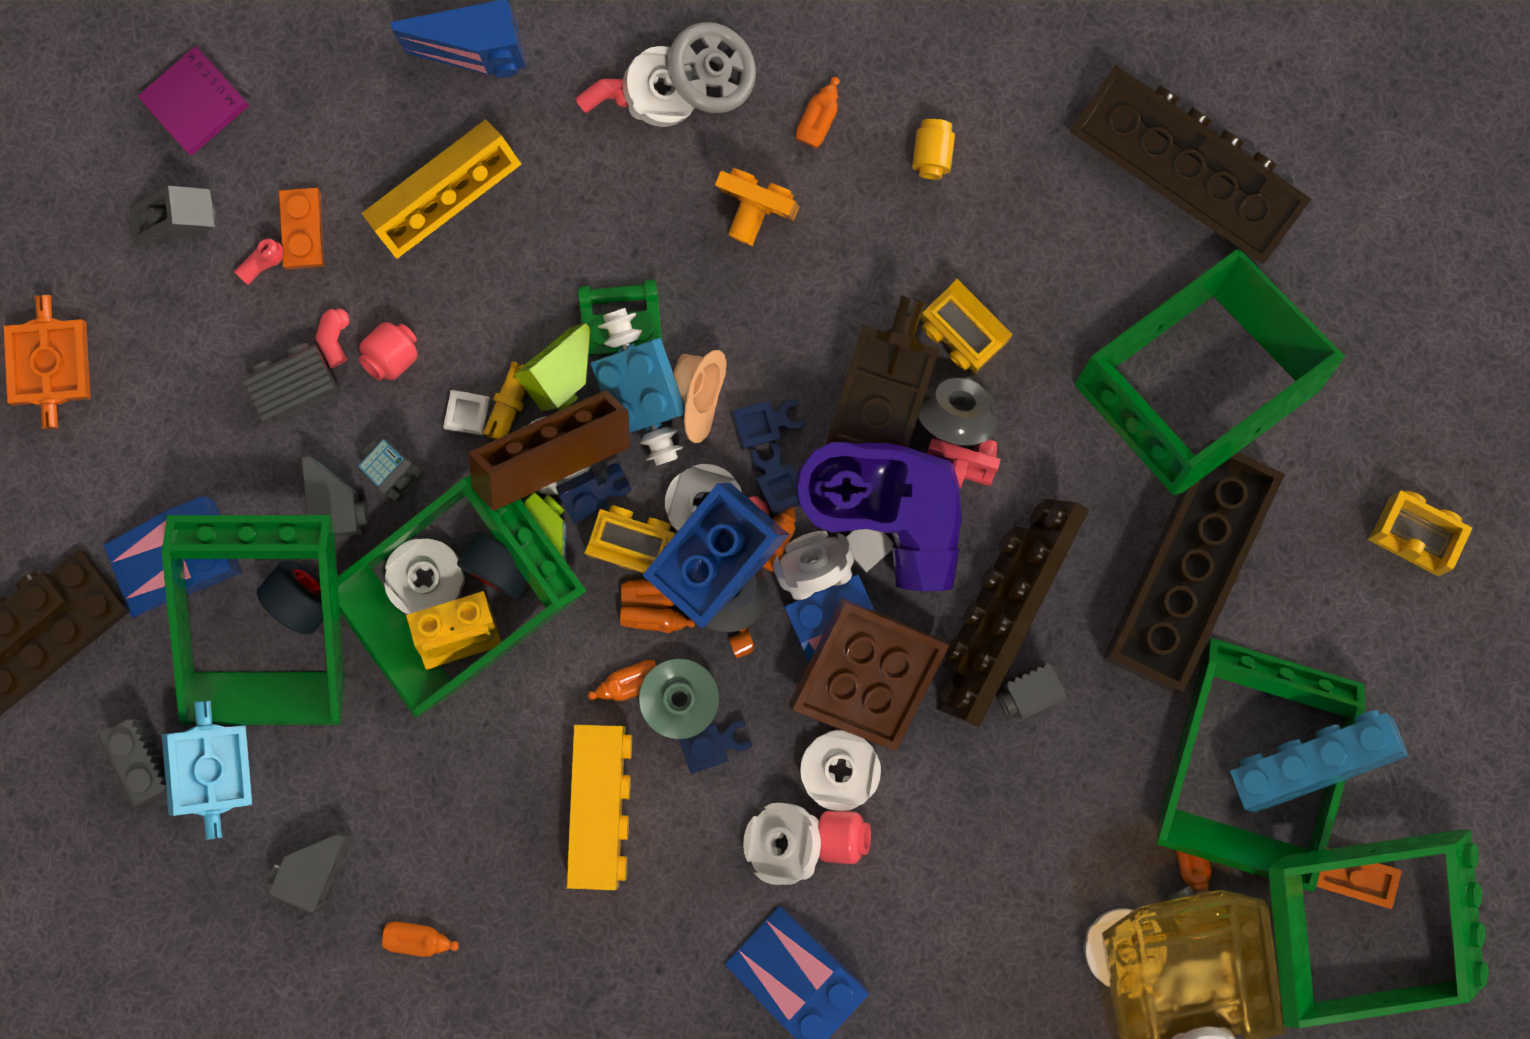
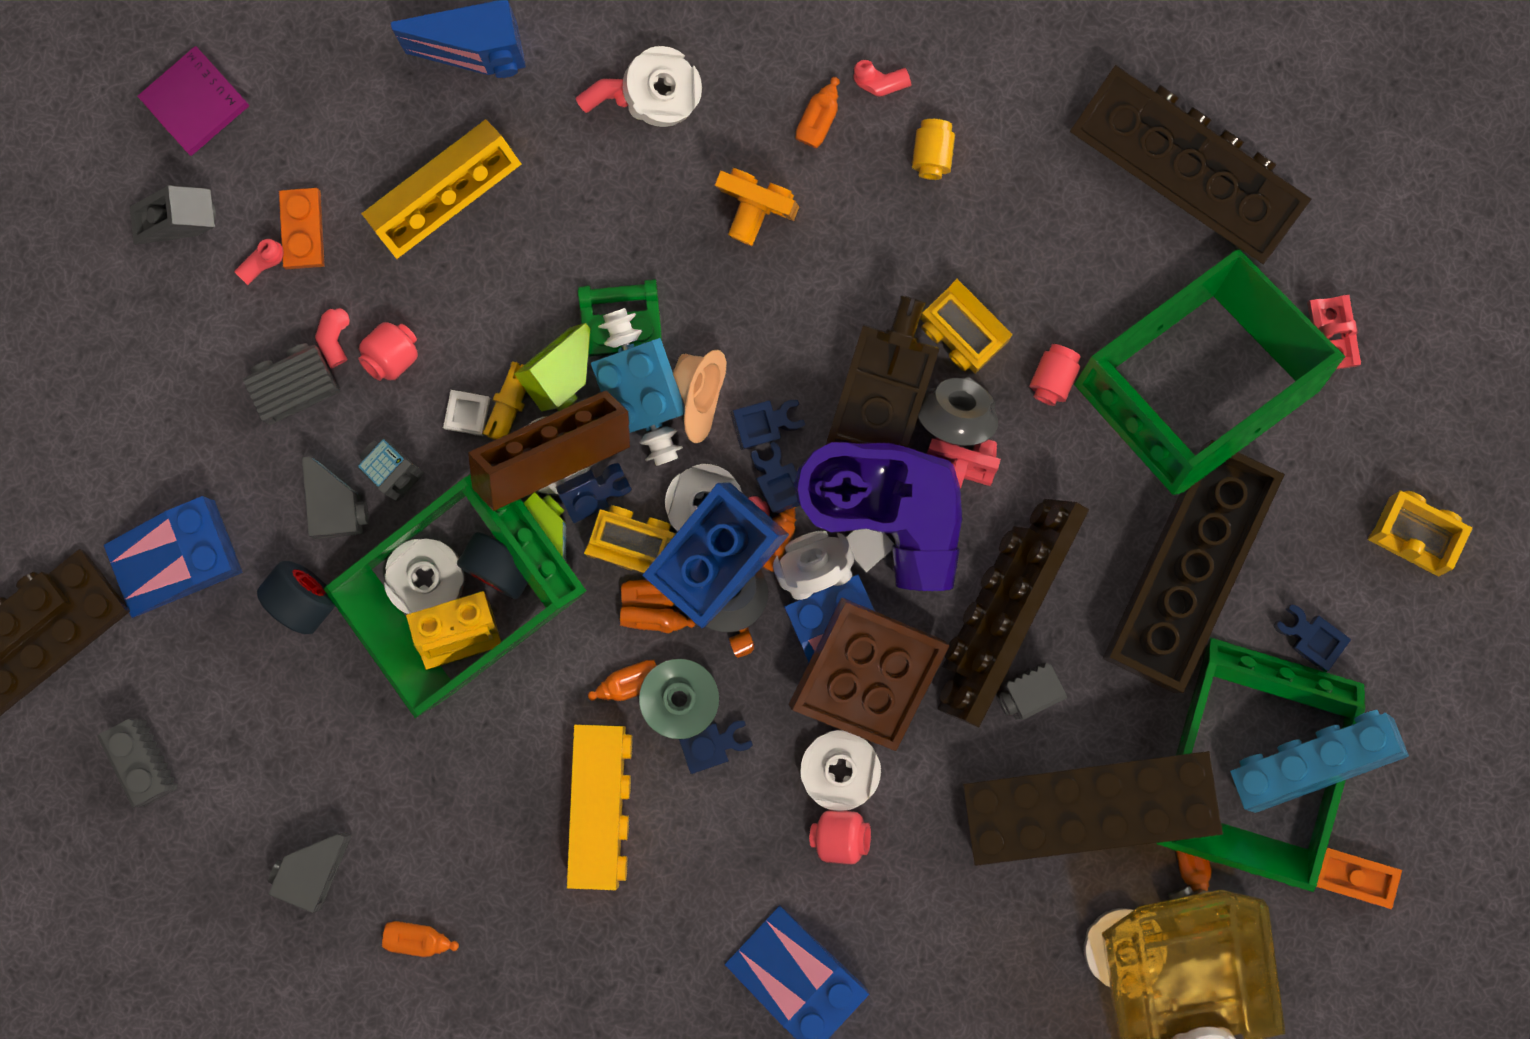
(47, 362): orange plate -> none
(207, 770): medium azure plate -> none
(254, 696): green window -> none
(695, 91): light grey plate -> none
(803, 844): white plate -> none
(878, 83): none -> coral arm
(1055, 375): none -> coral brick
(1093, 808): none -> dark brown brick
(1292, 937): green window -> none
(1316, 640): none -> dark blue plate
(1335, 317): none -> coral hips

